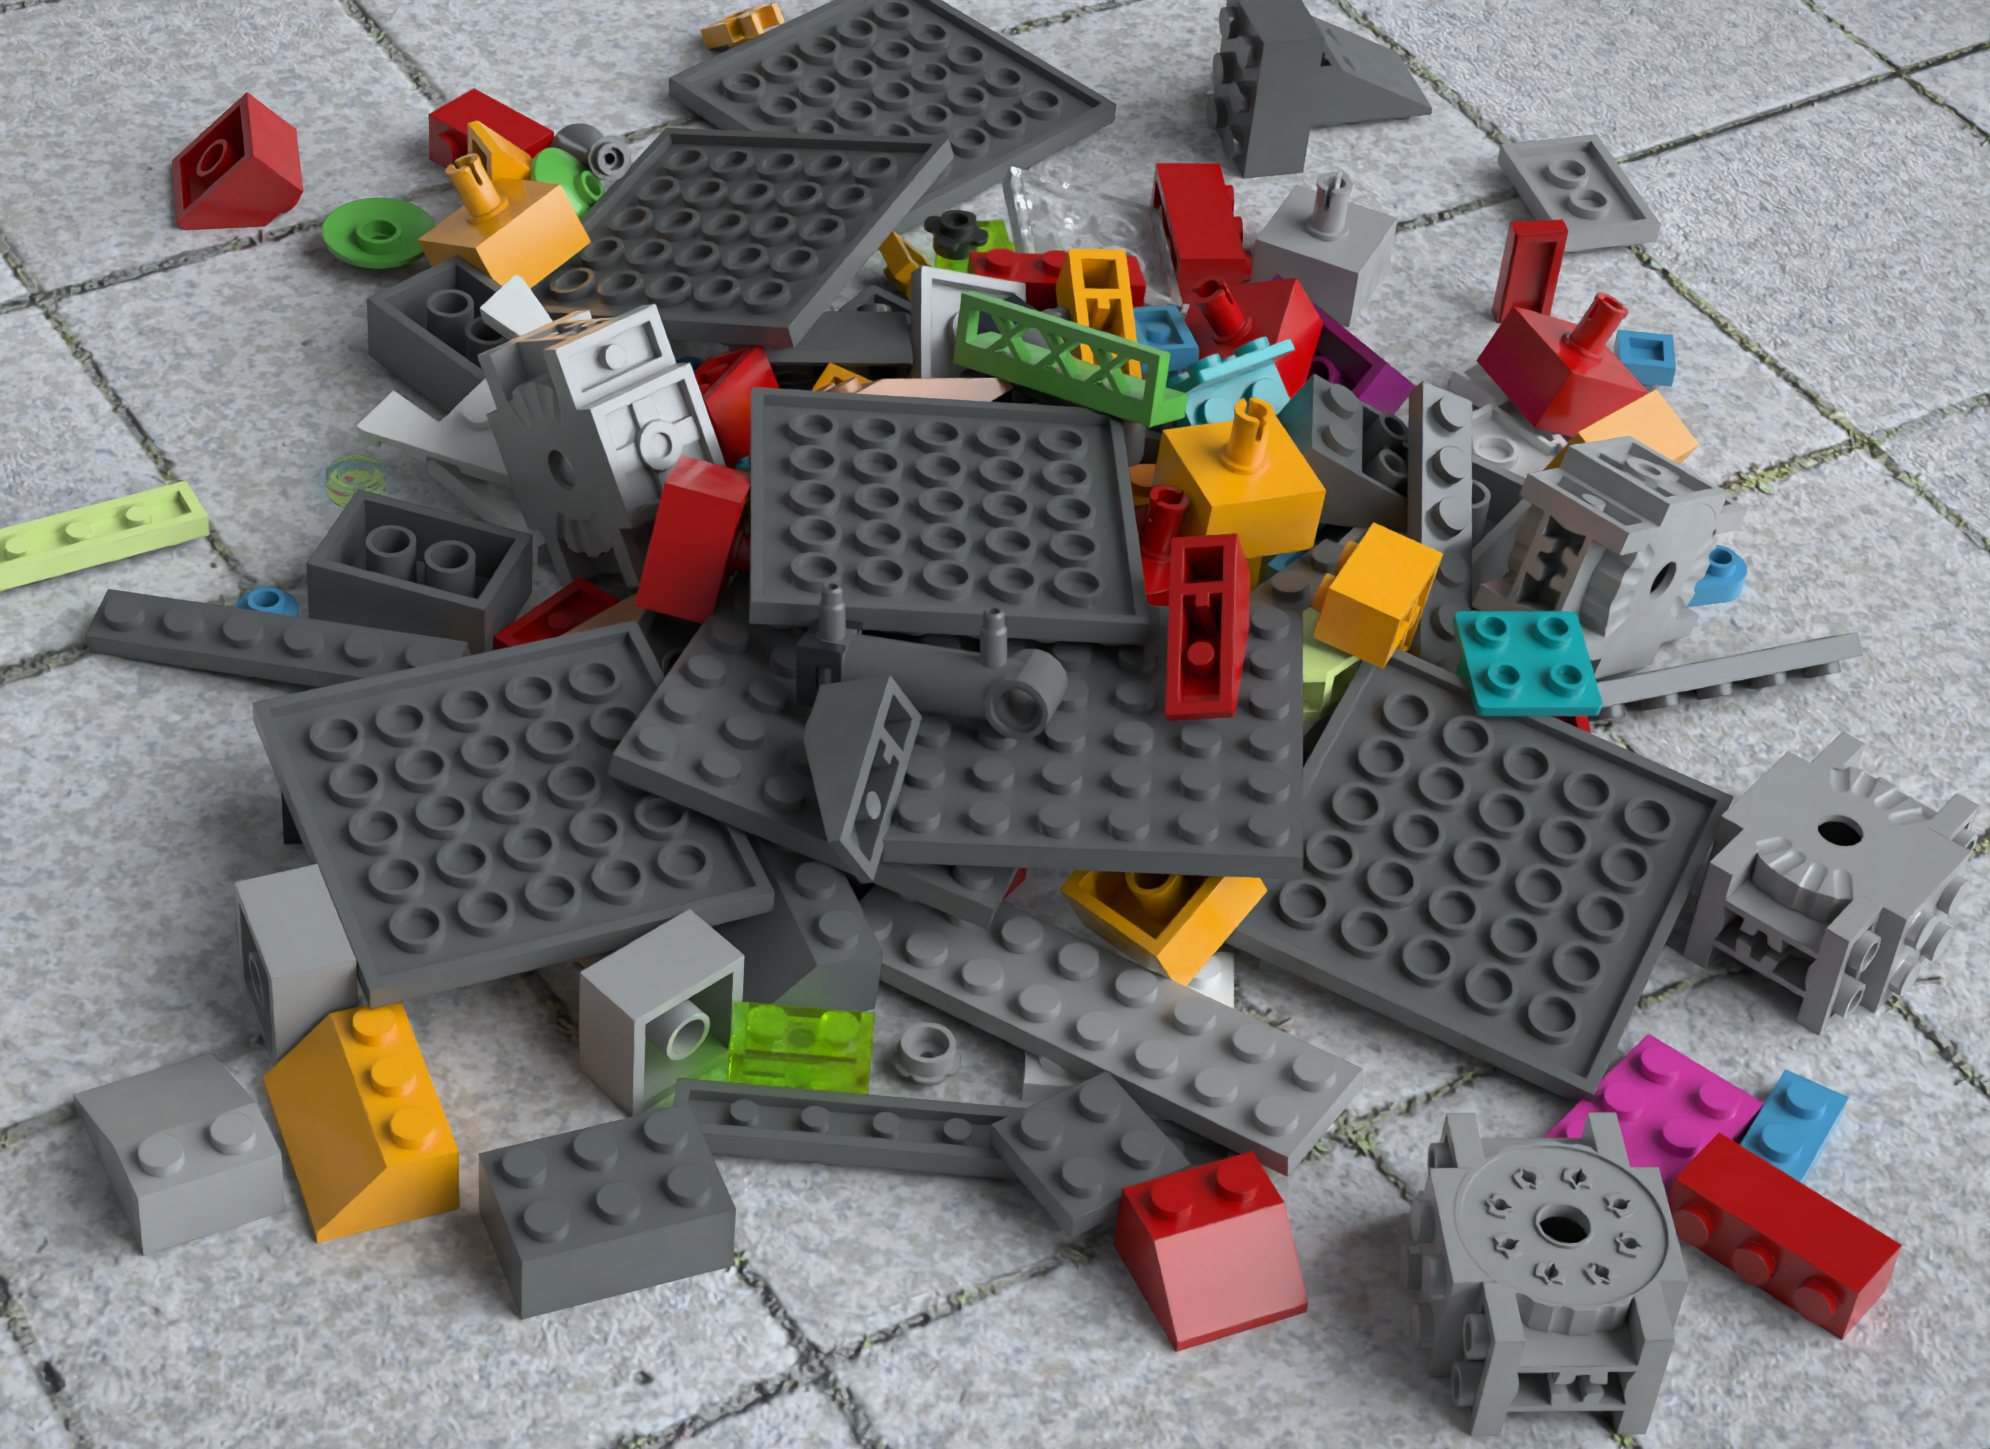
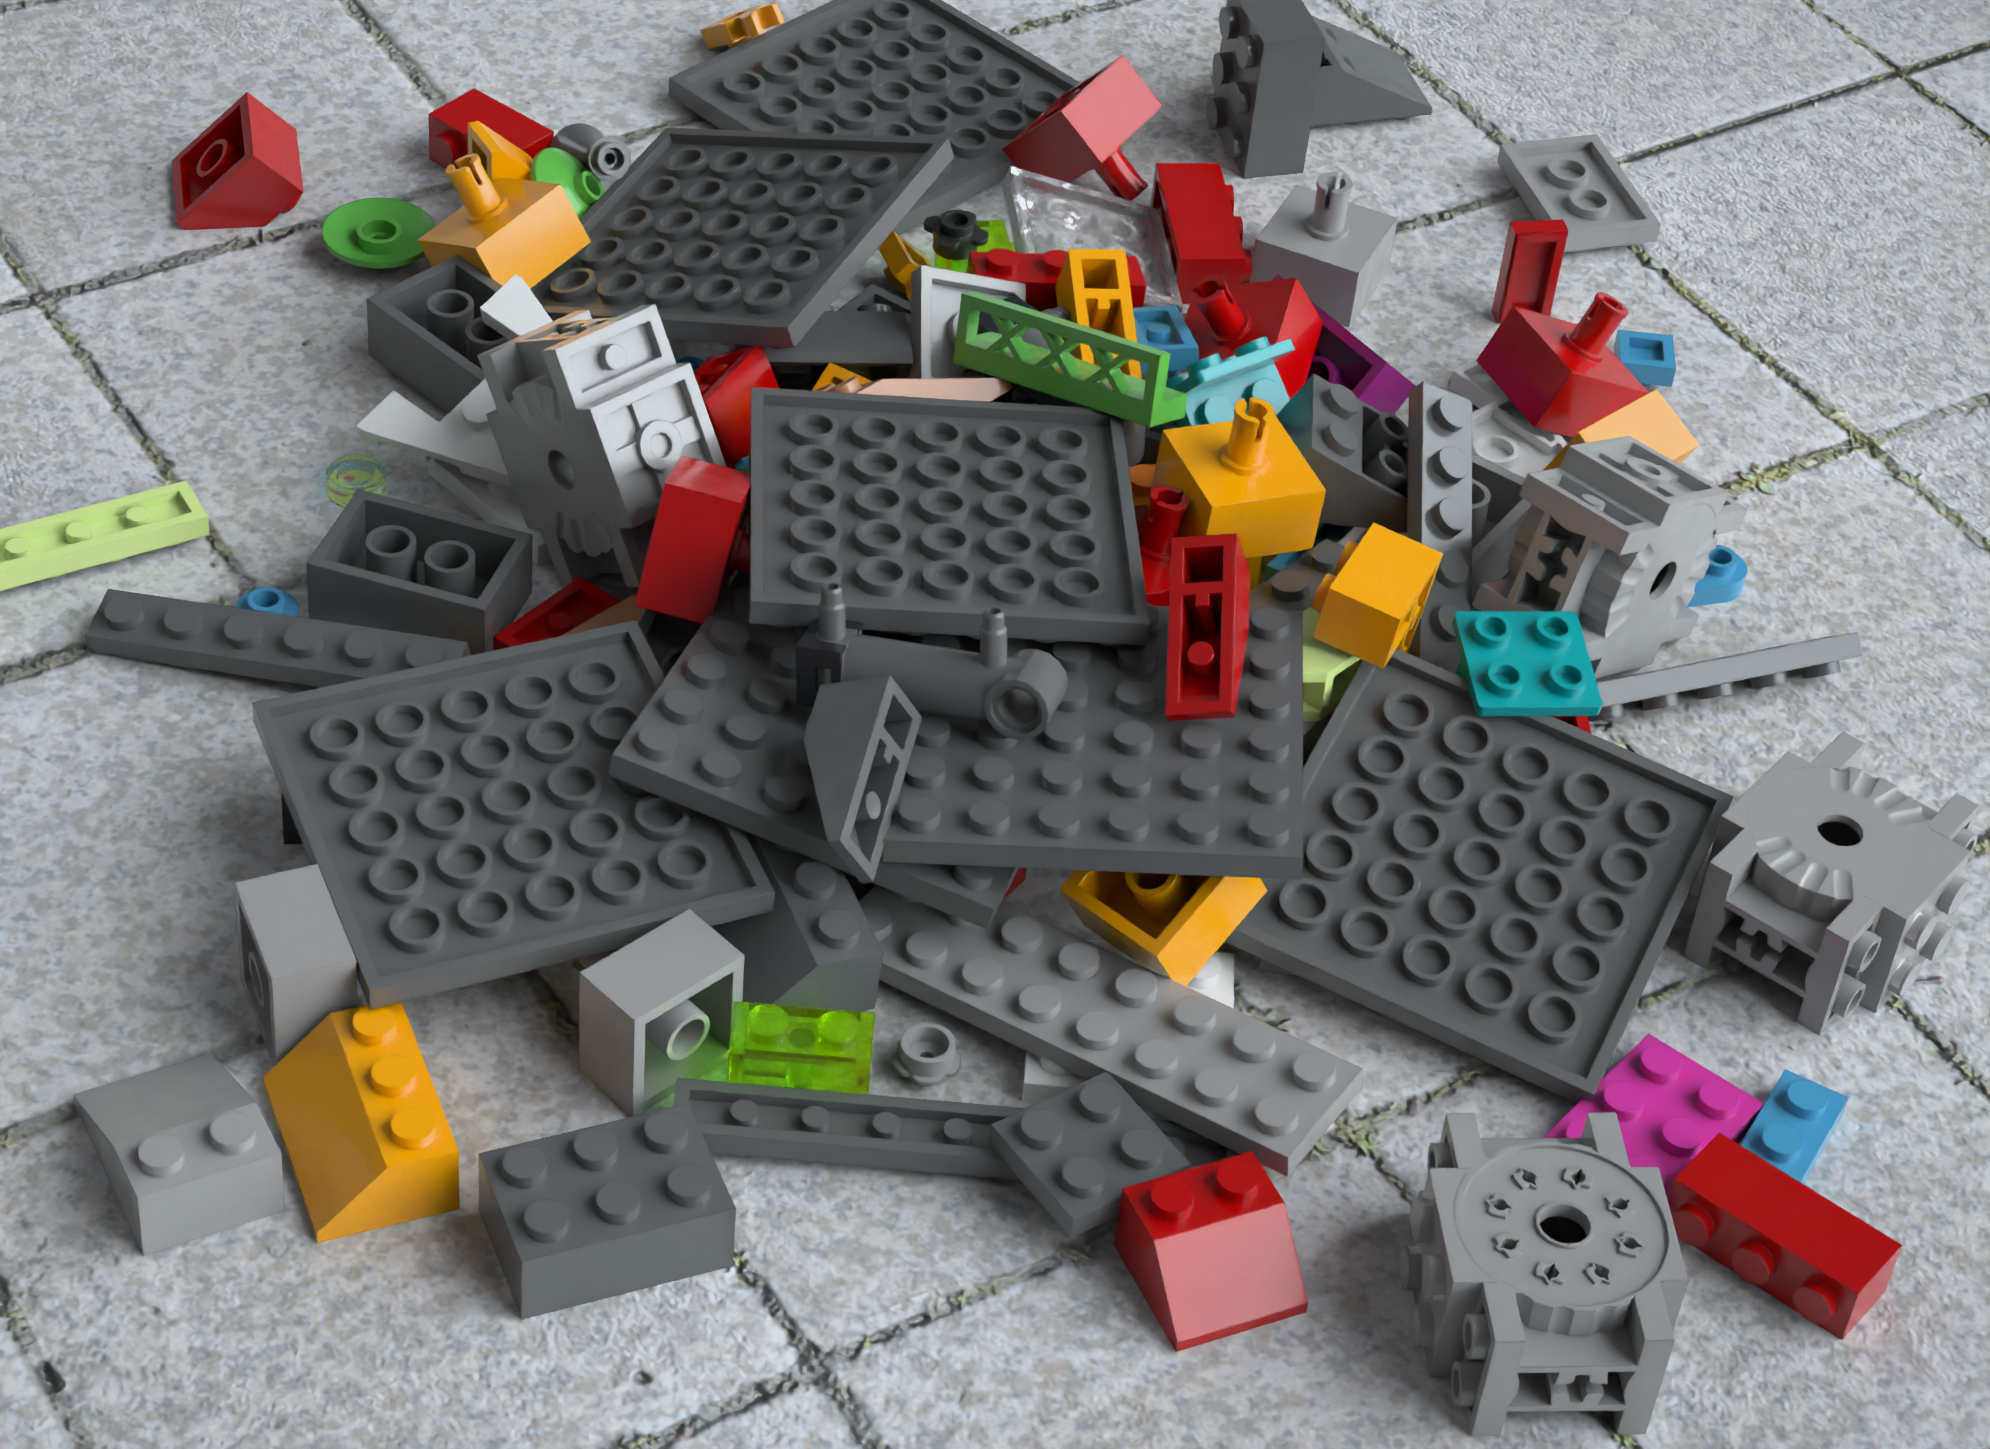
(1088, 129): none -> red brick

